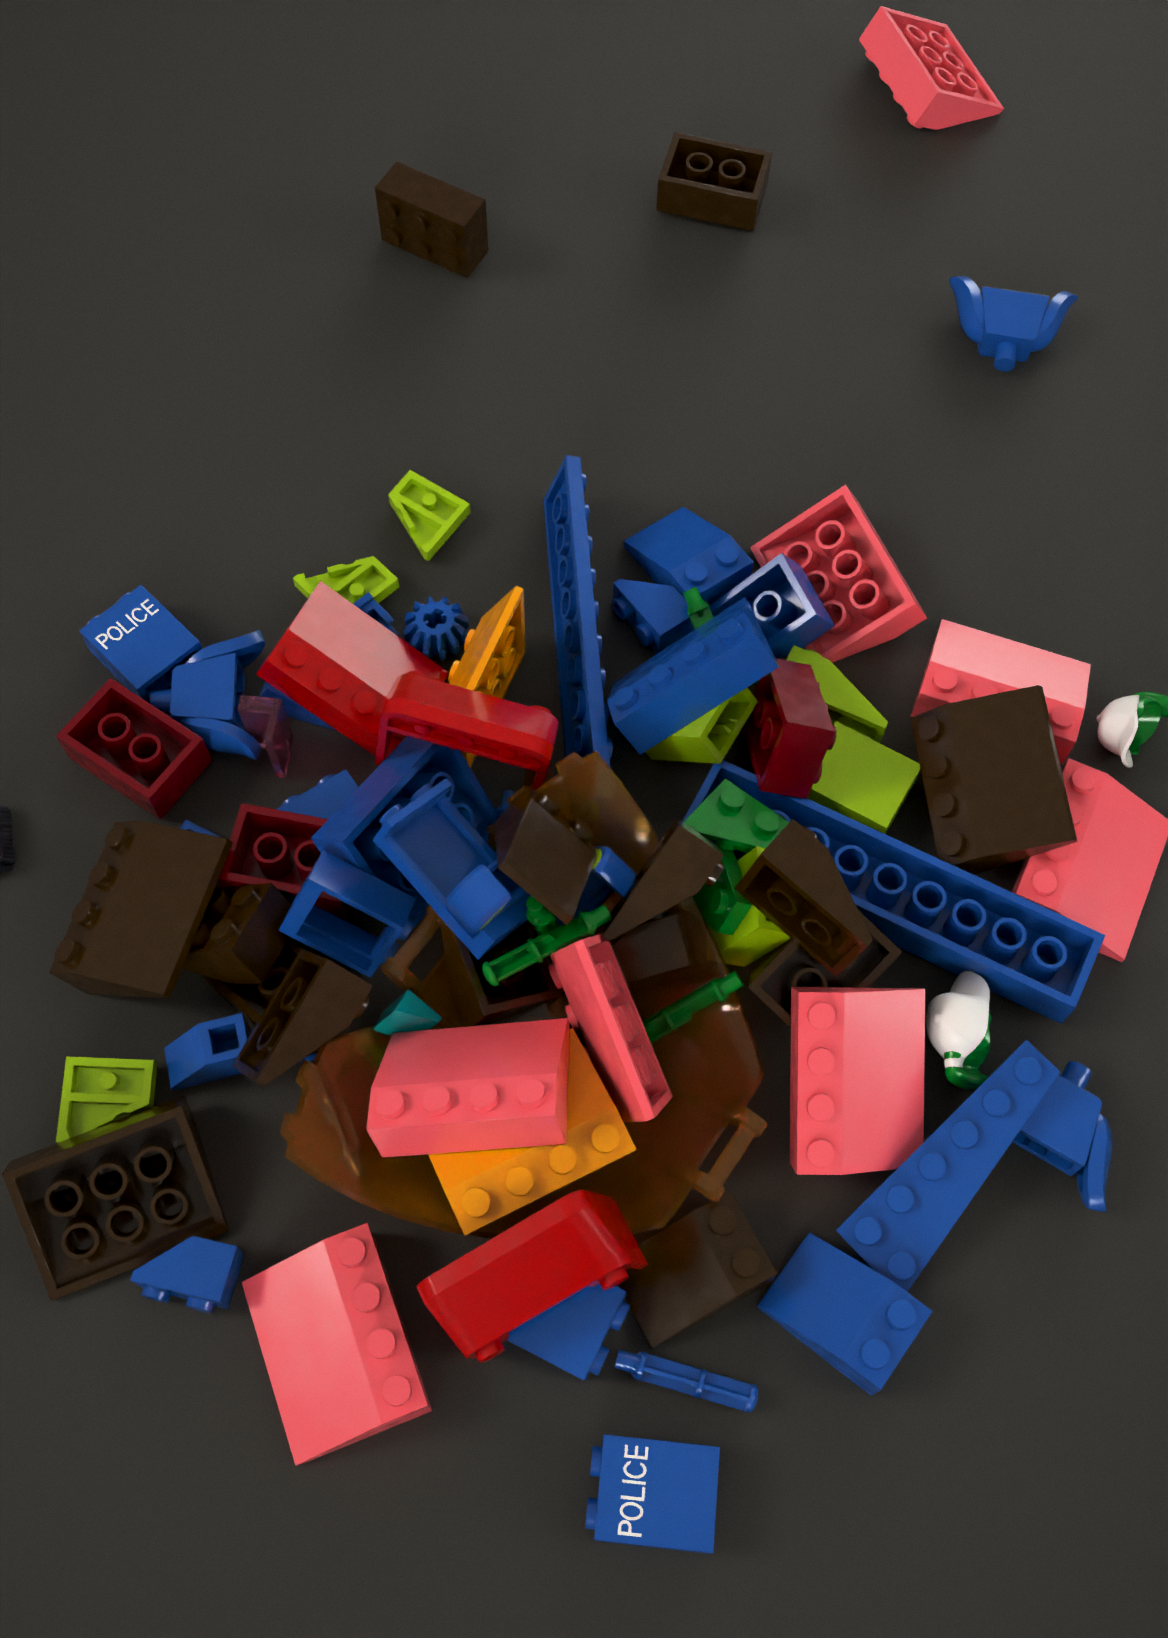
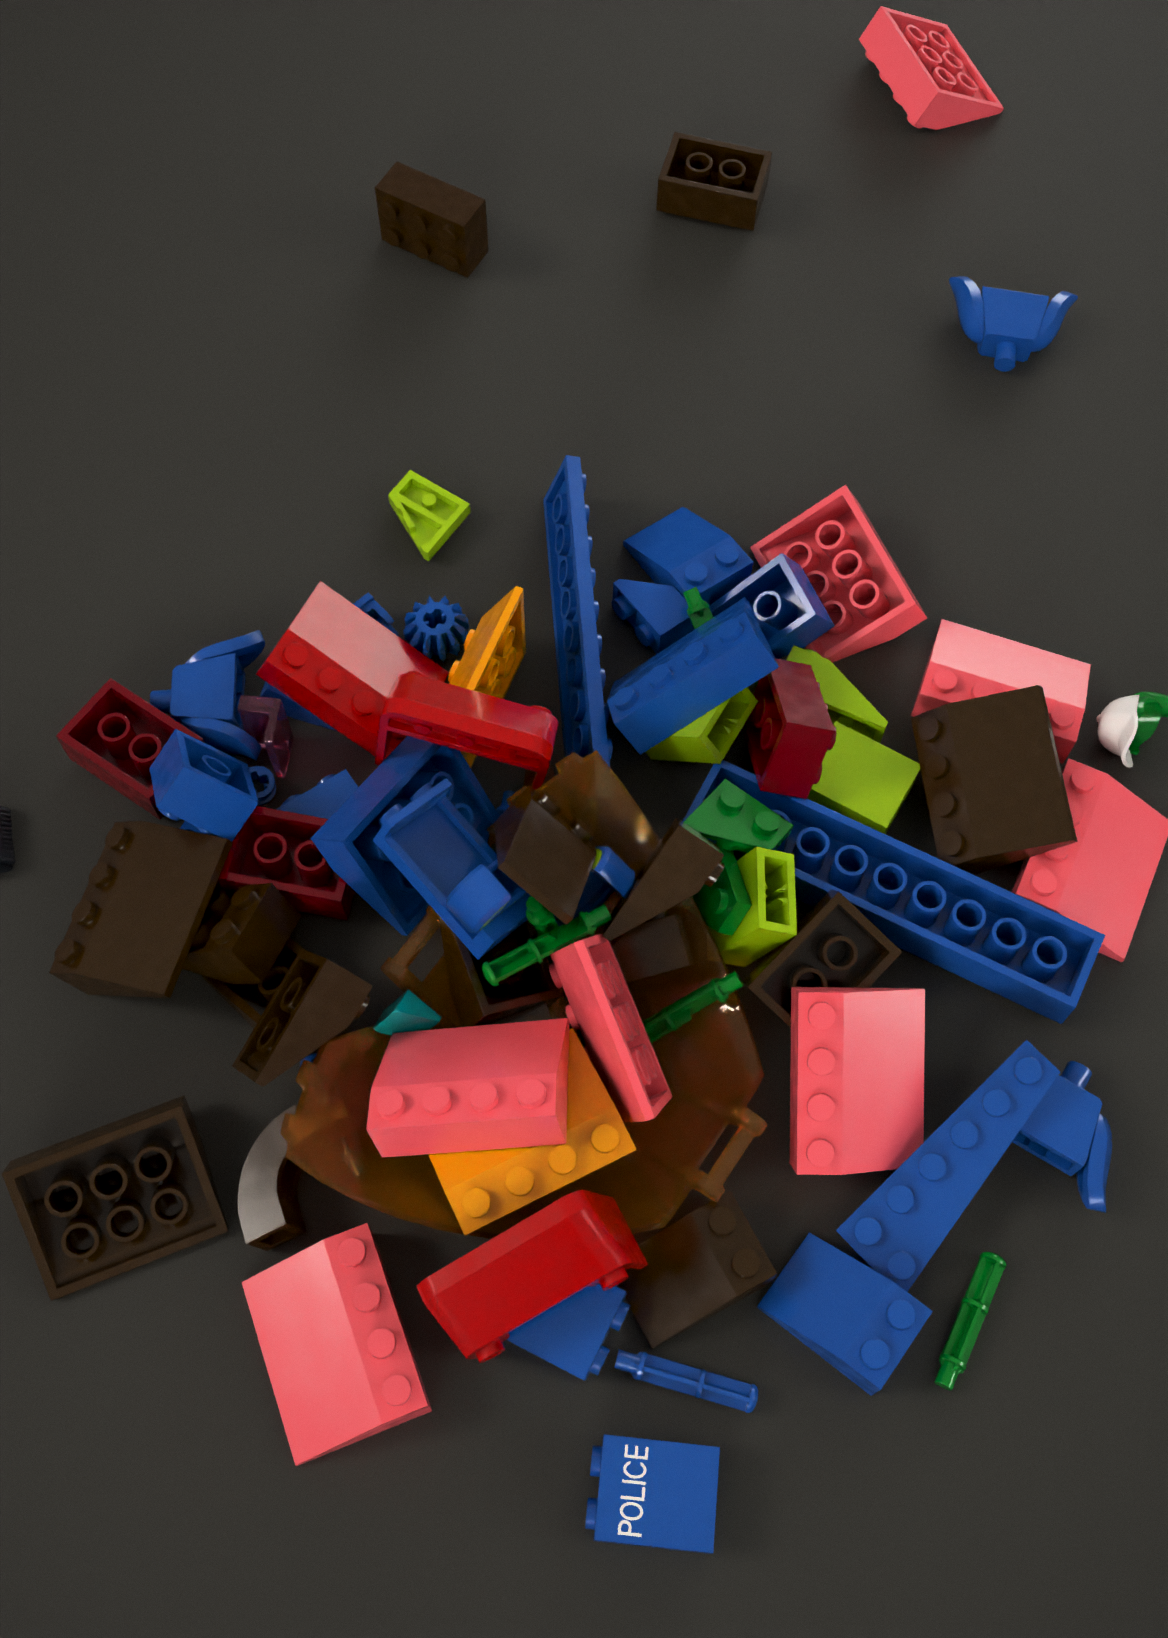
(103, 1092): lime wing -> none
(140, 642): blue brick -> none
(192, 1270): blue slope -> none
(202, 786): none -> blue brick
(206, 1051): blue slope -> none
(264, 775): none -> blue bush
(268, 1191): none -> dark brown arch
(338, 937): blue window -> none
(353, 580): lime wing -> none
(807, 898): dark brown slope -> none
(960, 1029): white hair -> none
(969, 1318): none -> green piece

